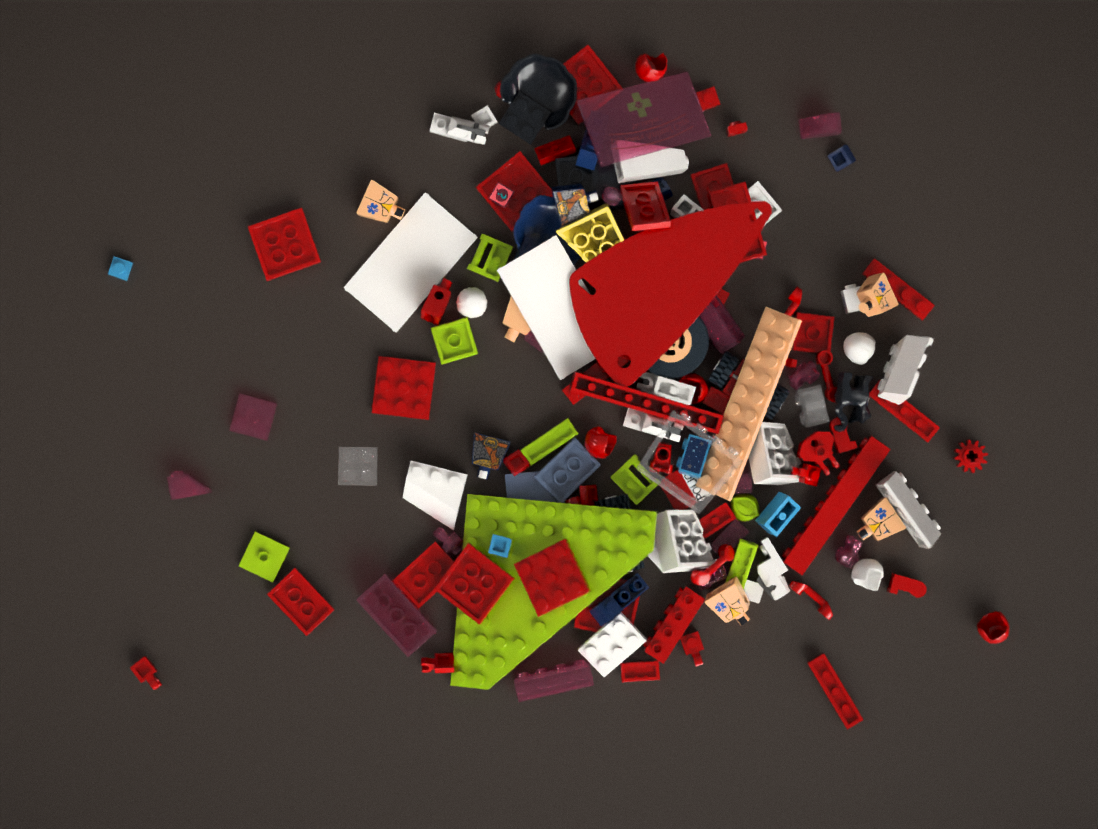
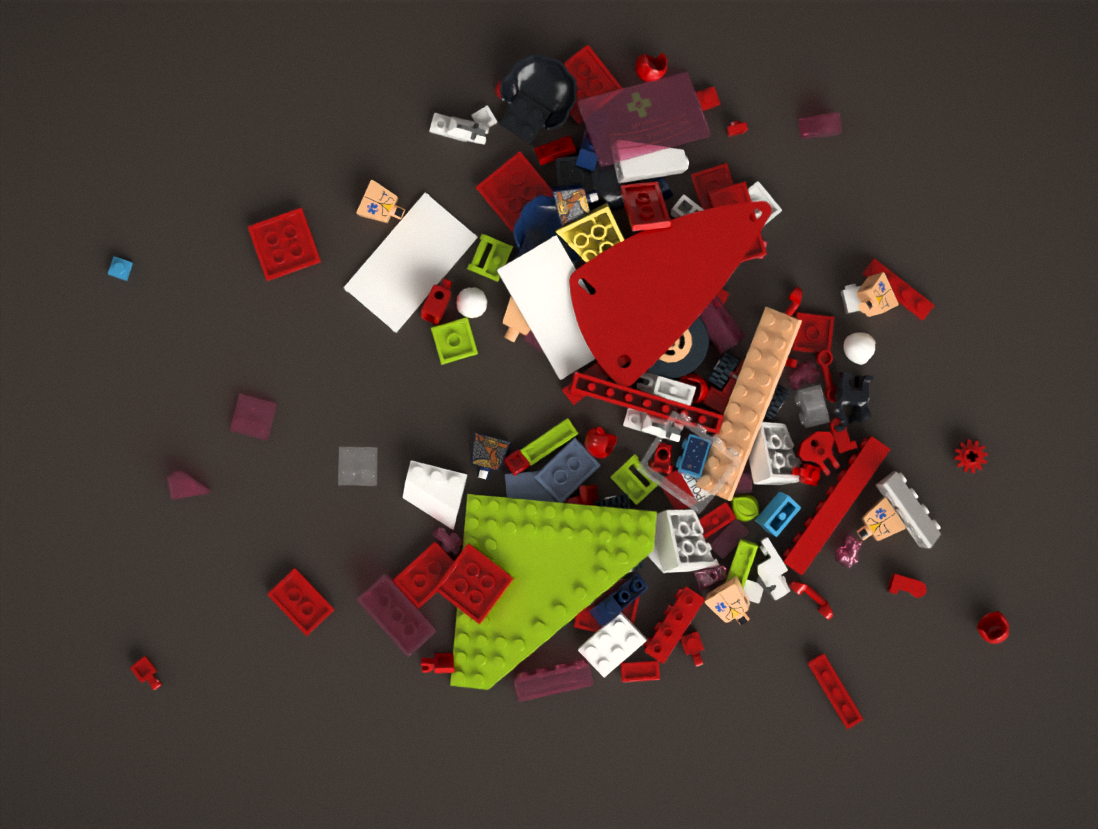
(264, 556): lime plate -> none
(403, 388): red plate -> none
(500, 545): dark azure plate -> none
(501, 195): tile -> none
(552, 577): red plate -> none
(611, 196): clear pink piece -> none
(700, 577): red bar -> none
(841, 158): dark blue slope -> none
(867, 573): white hair -> none
(902, 368): white wedge -> none
(907, 415): red plate -> none

